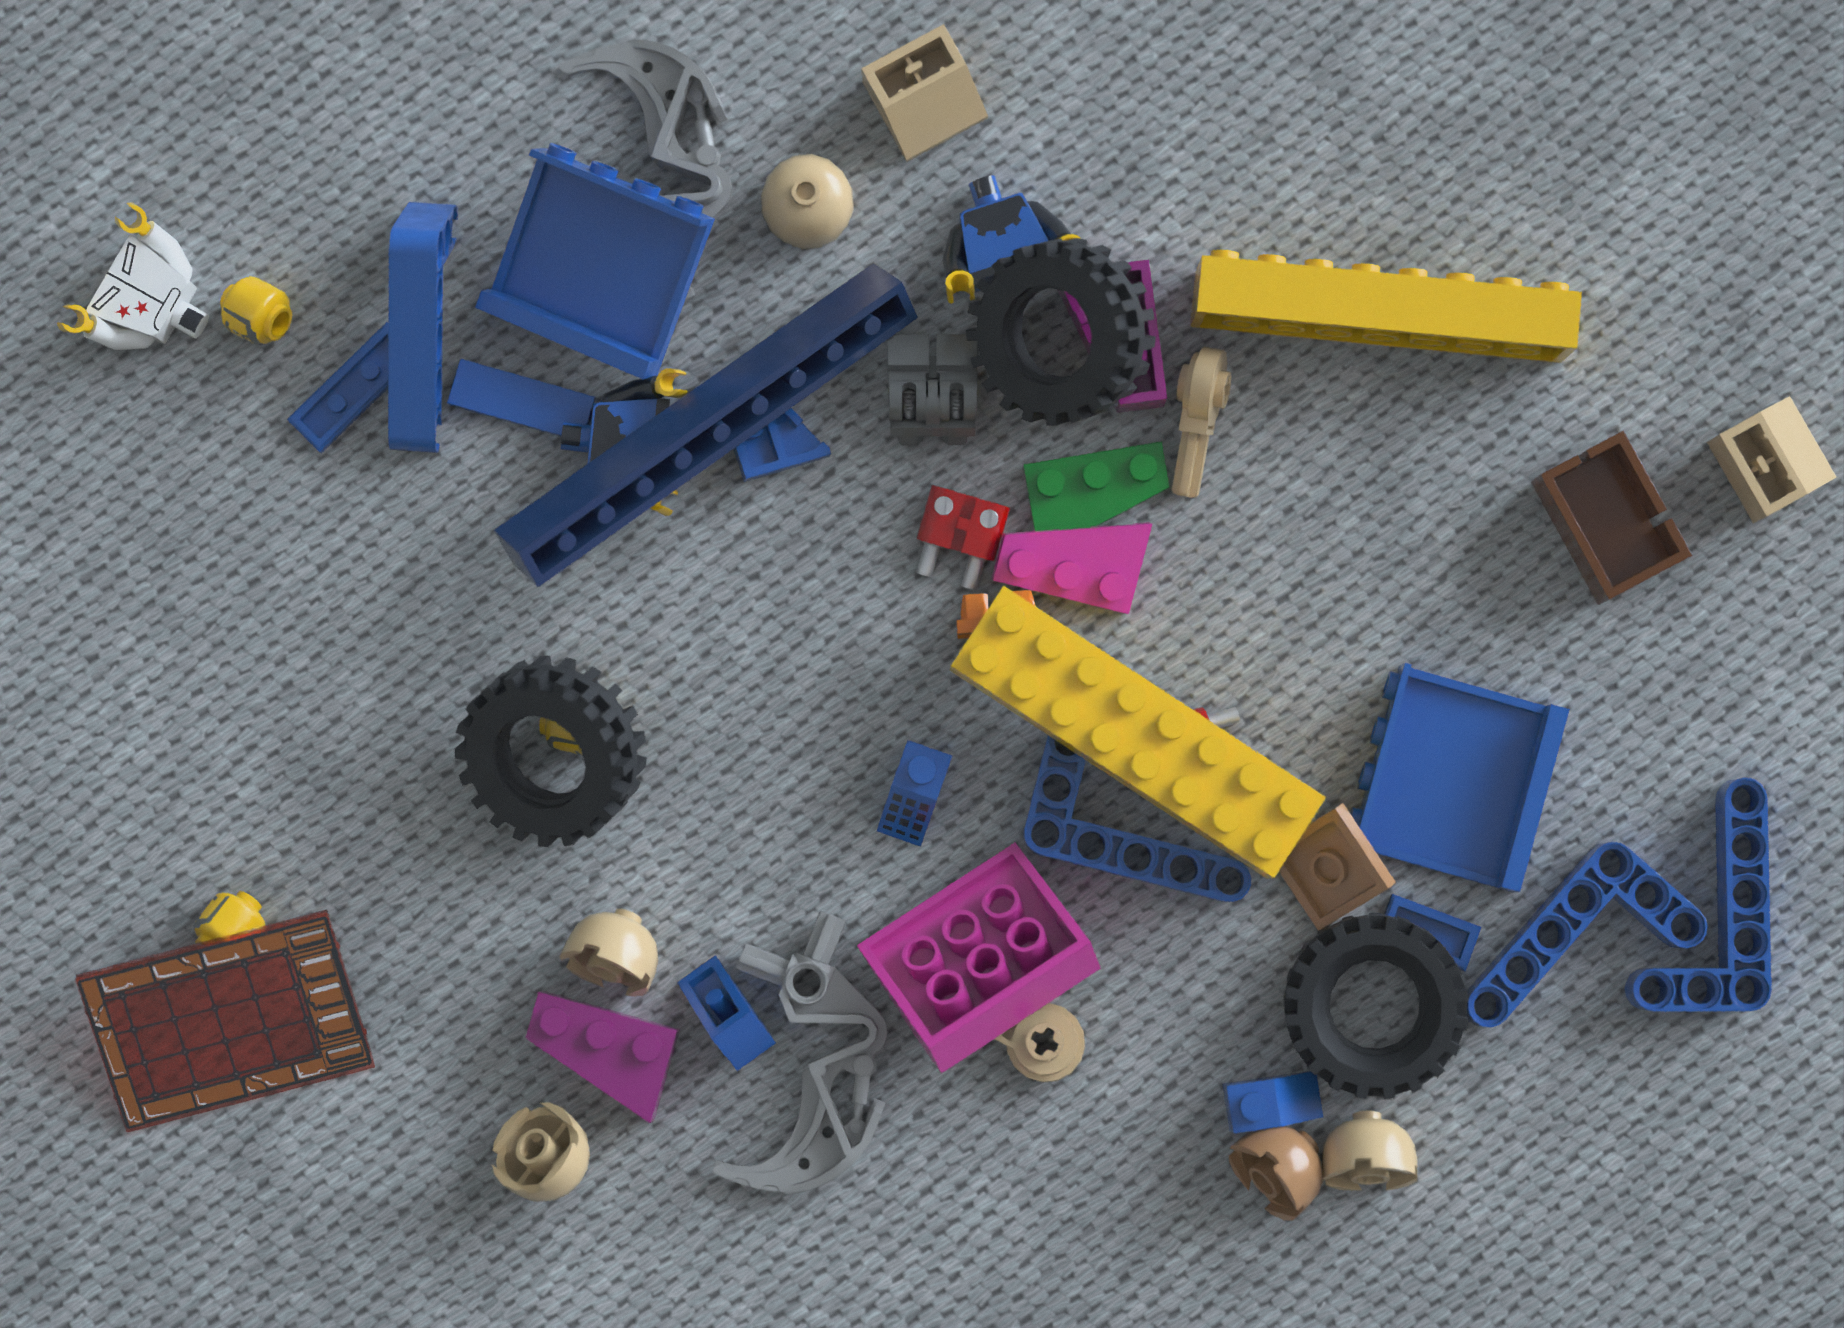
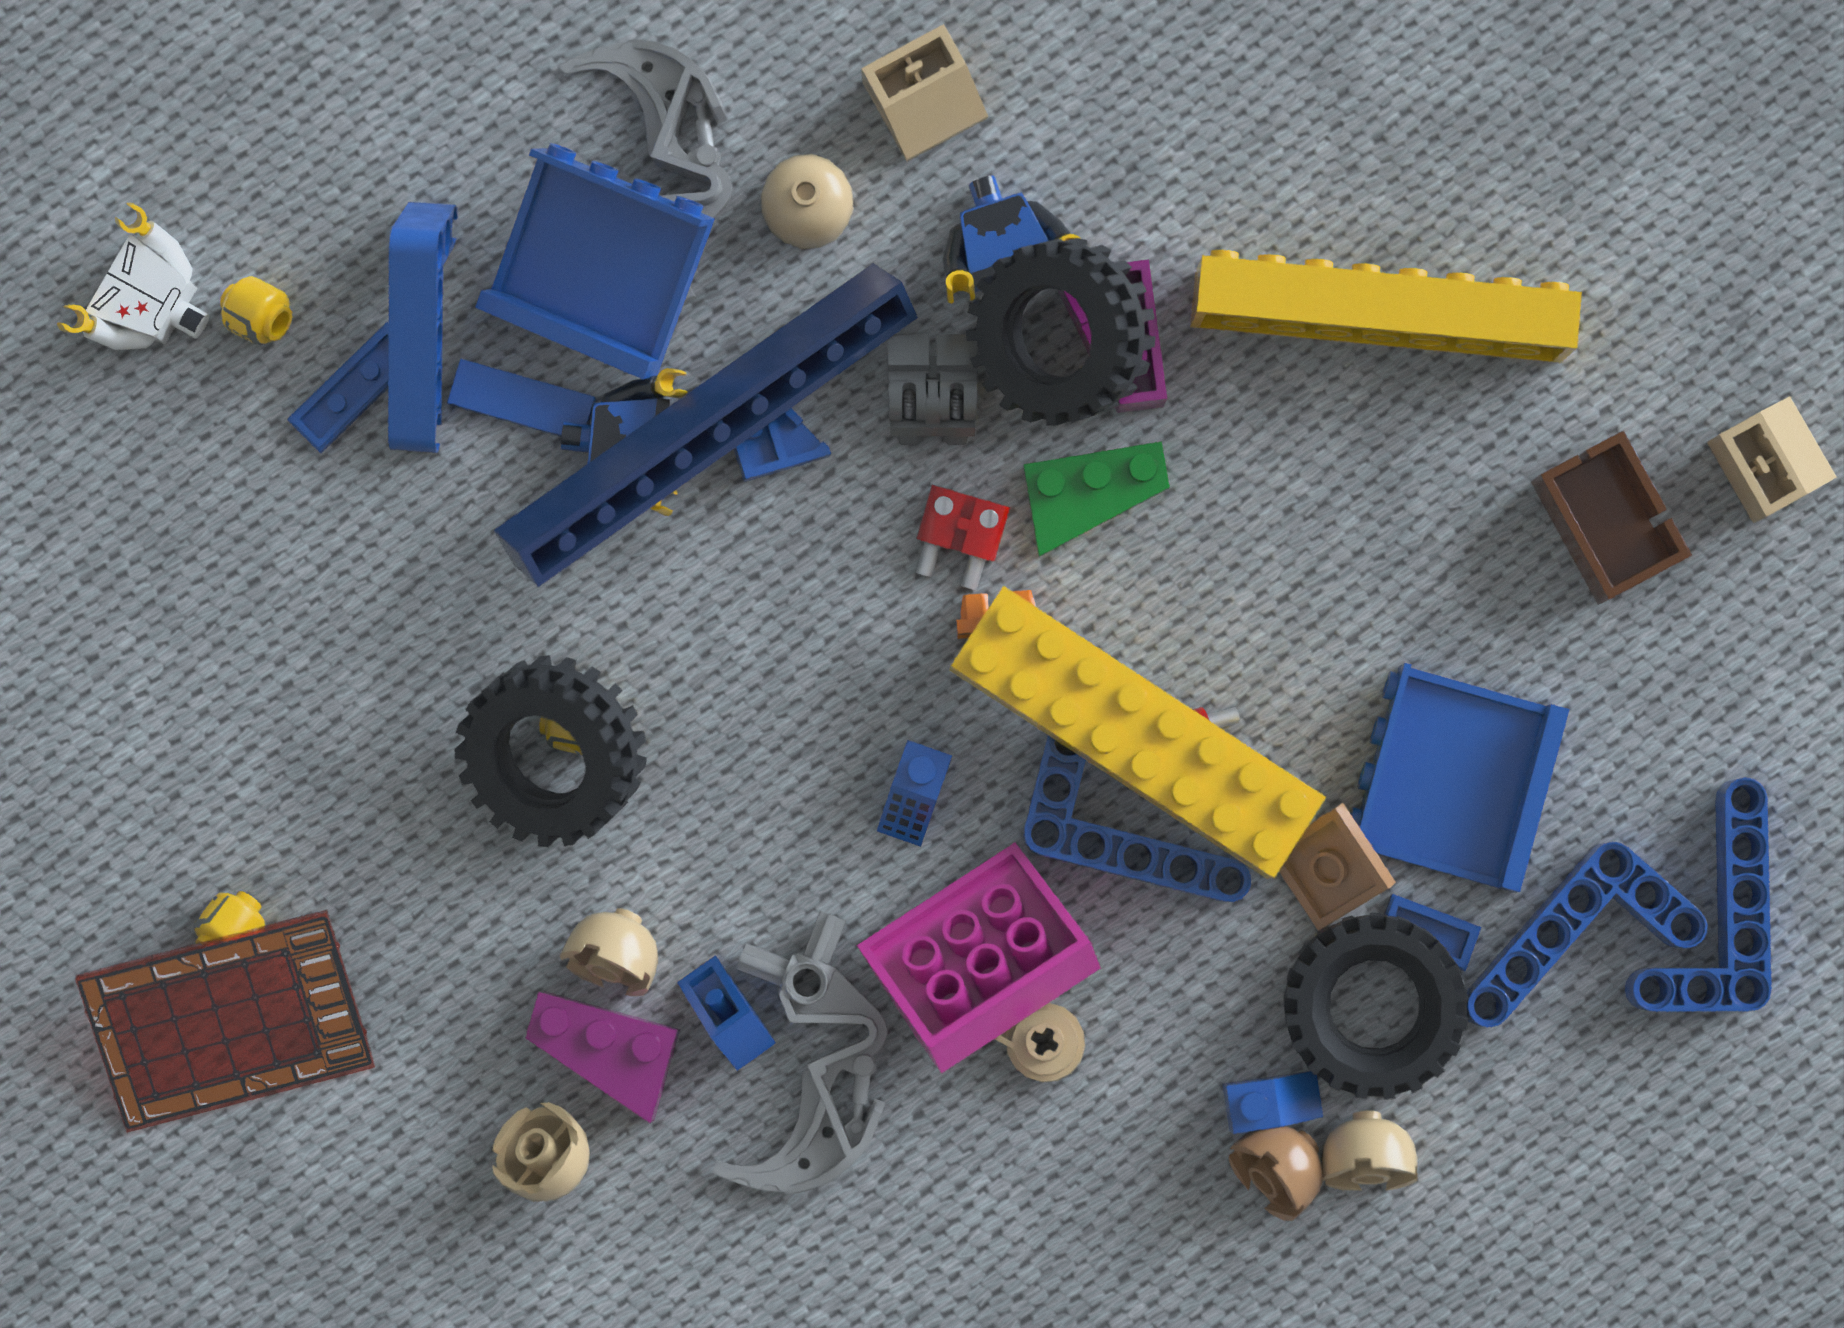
(1077, 564): dark pink wing -> none
(1203, 390): tan piece -> none

